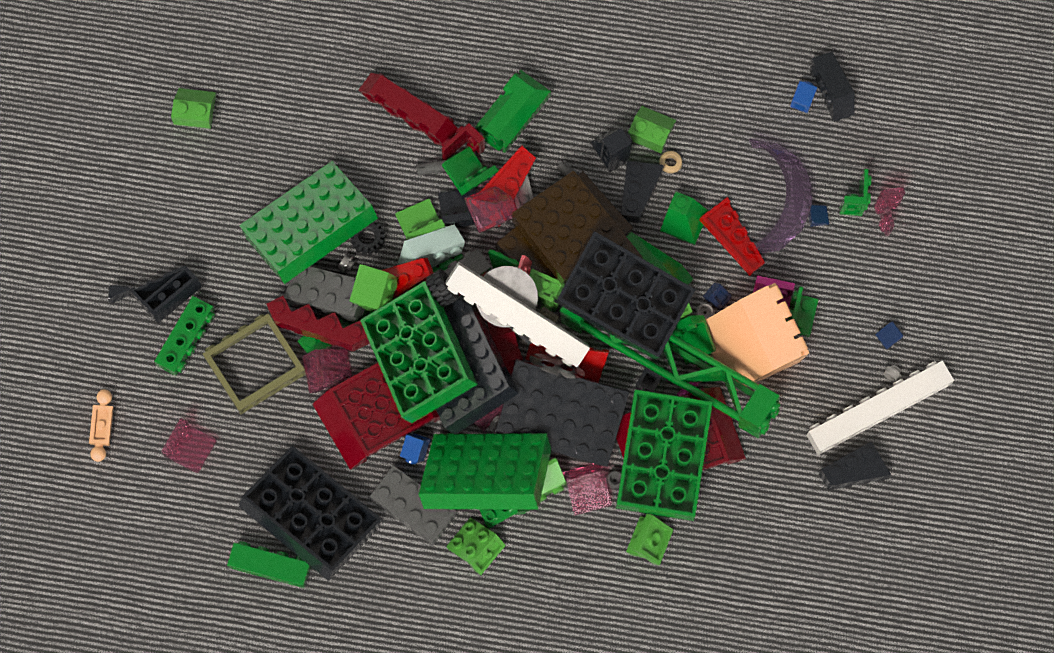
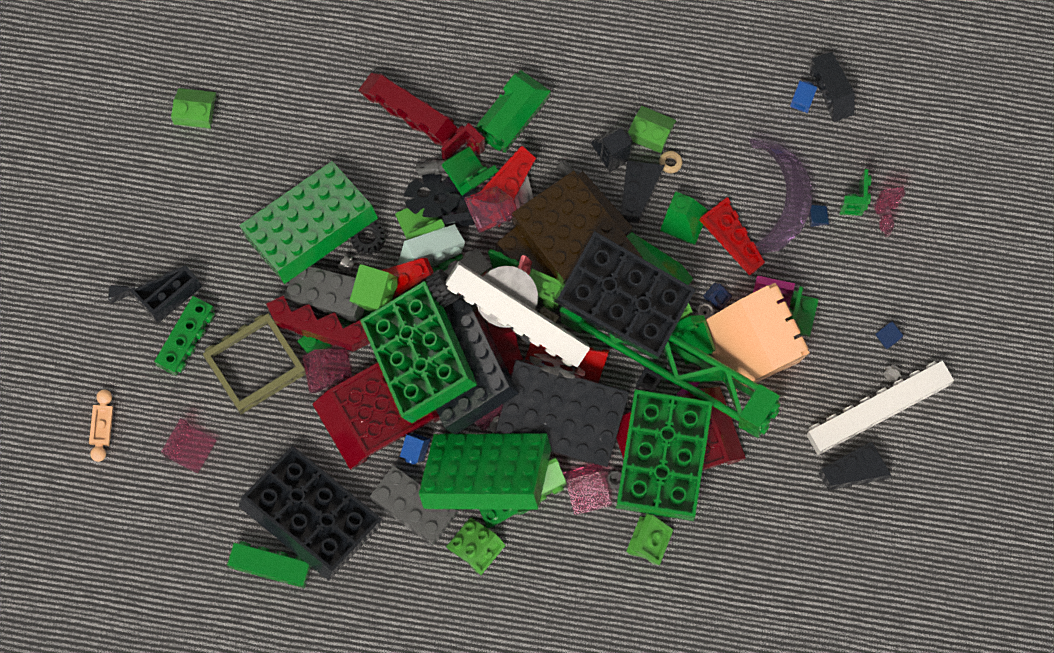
(431, 208): none -> black piece

